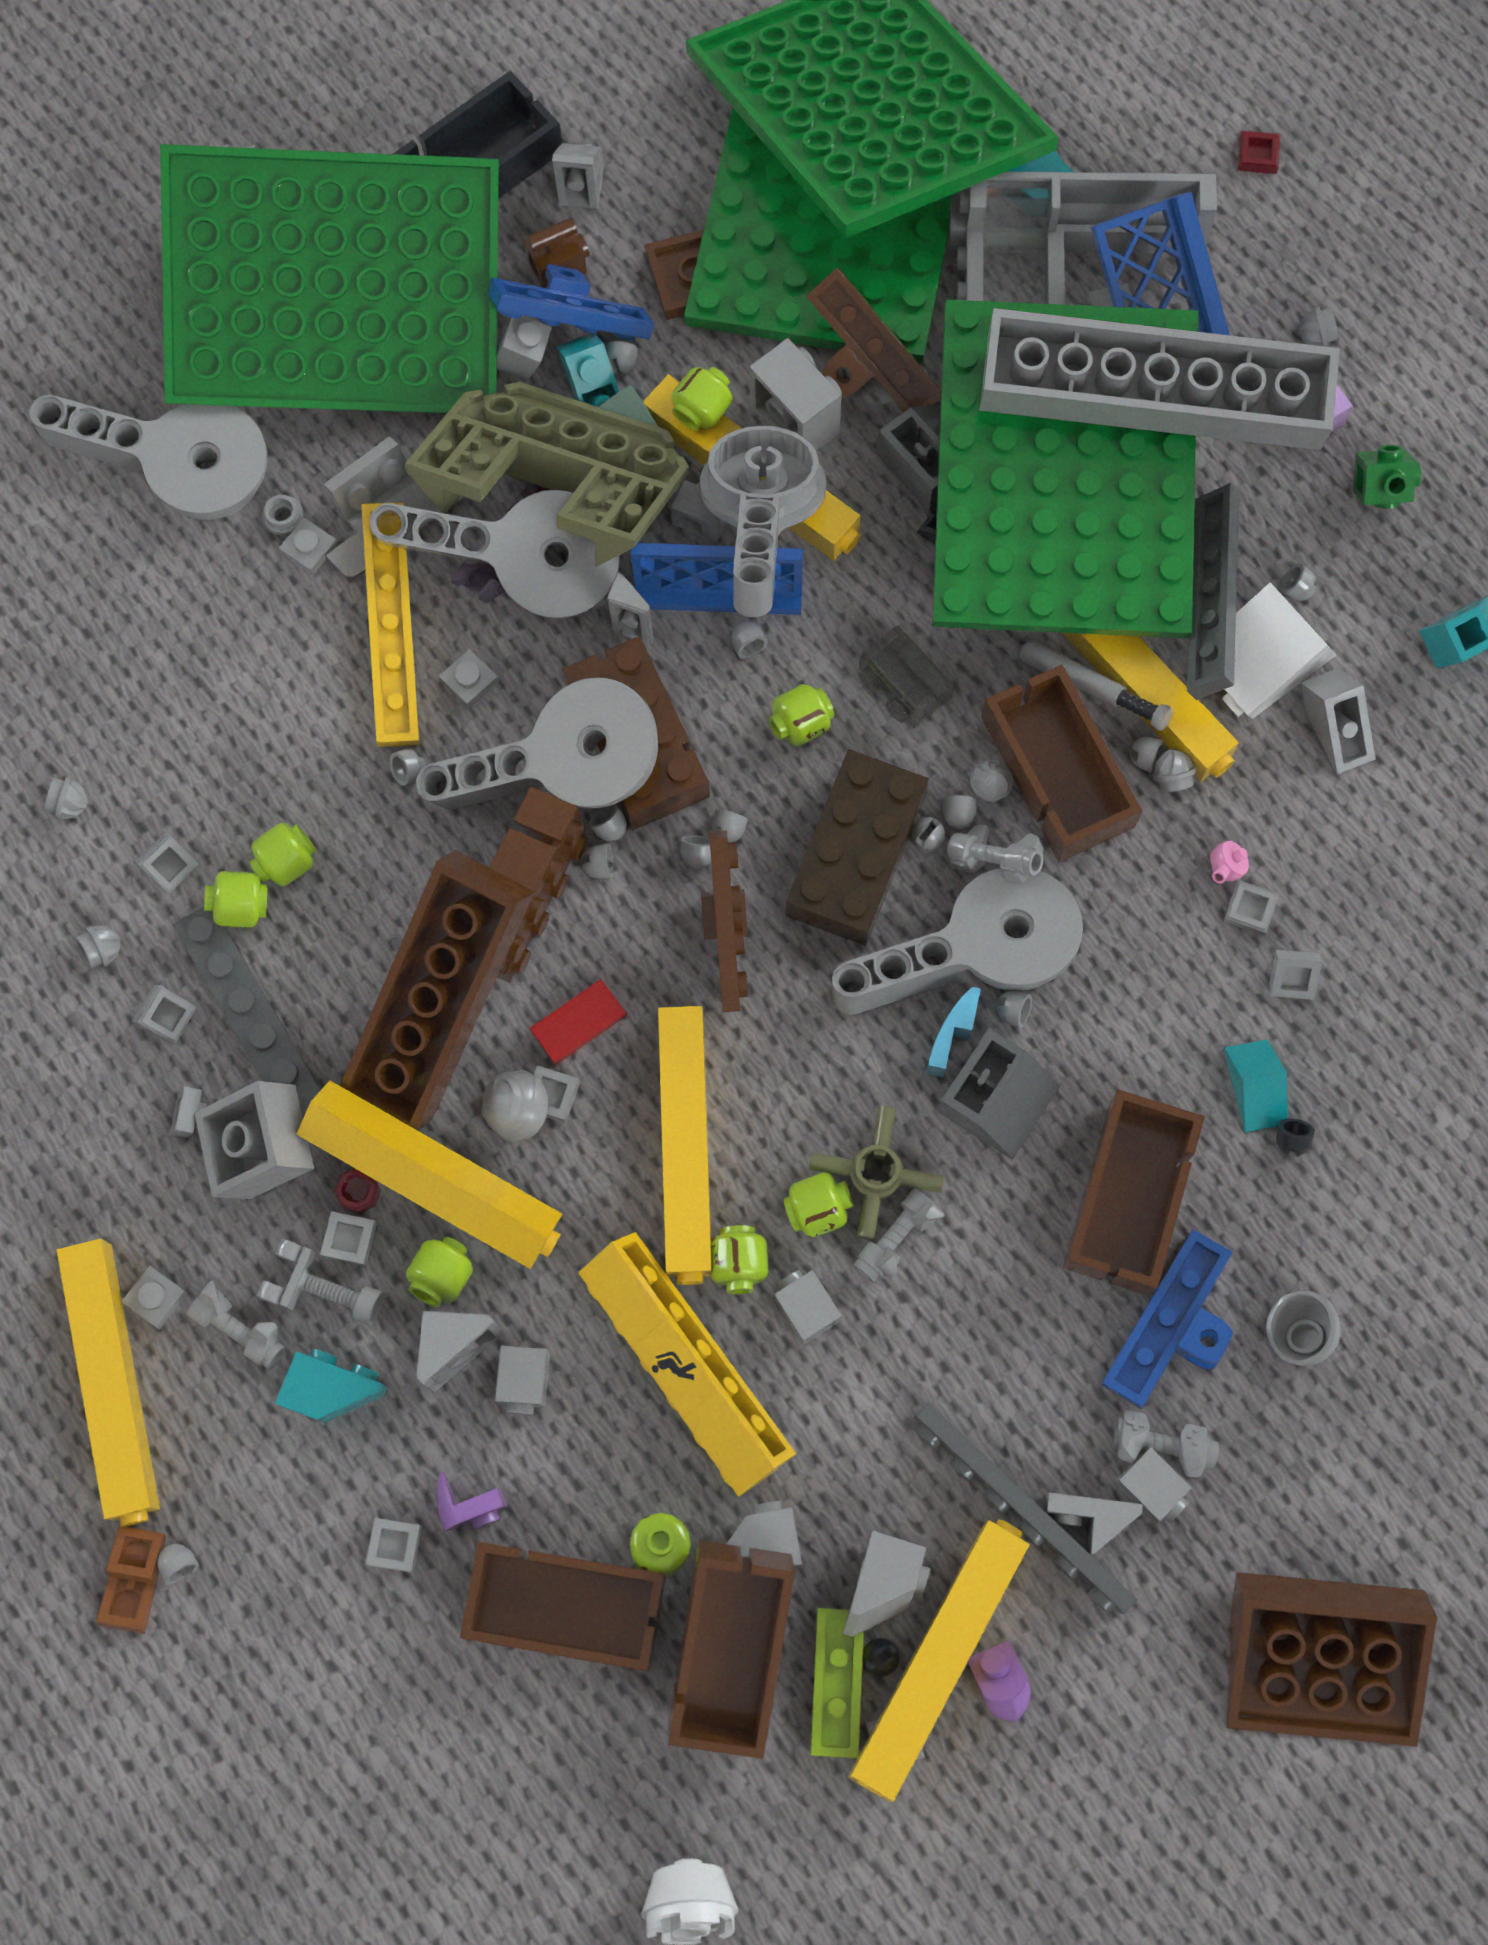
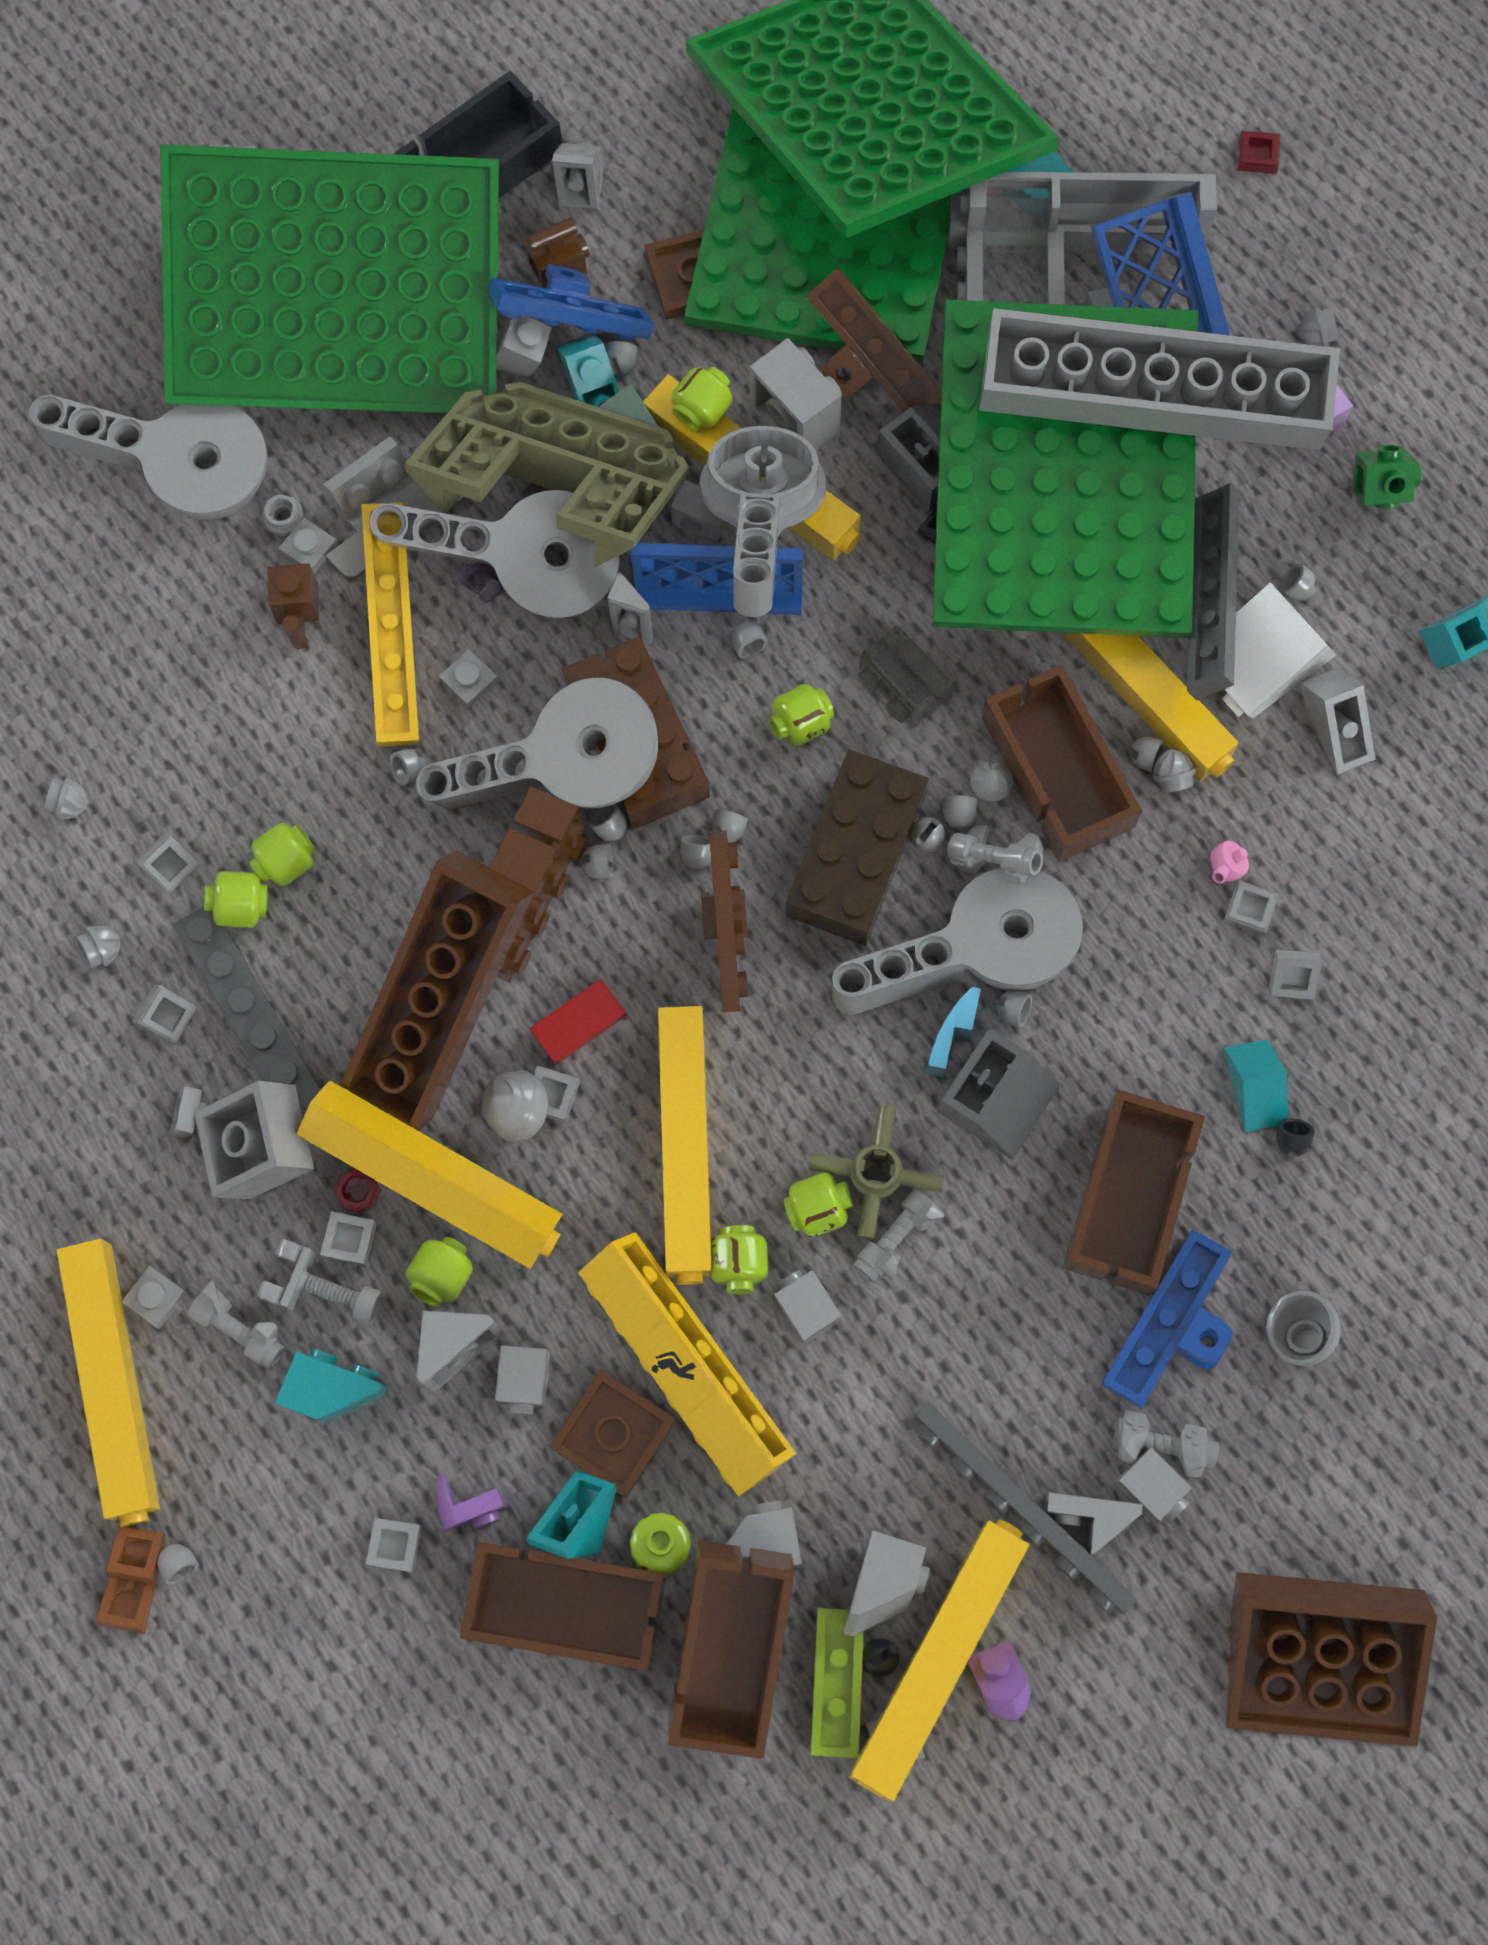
(293, 599): none -> reddish brown brick
(576, 1518): none -> teal slope
(613, 1433): none -> reddish brown plate
(689, 1903): white cone -> none
(1087, 680): light grey piece -> none

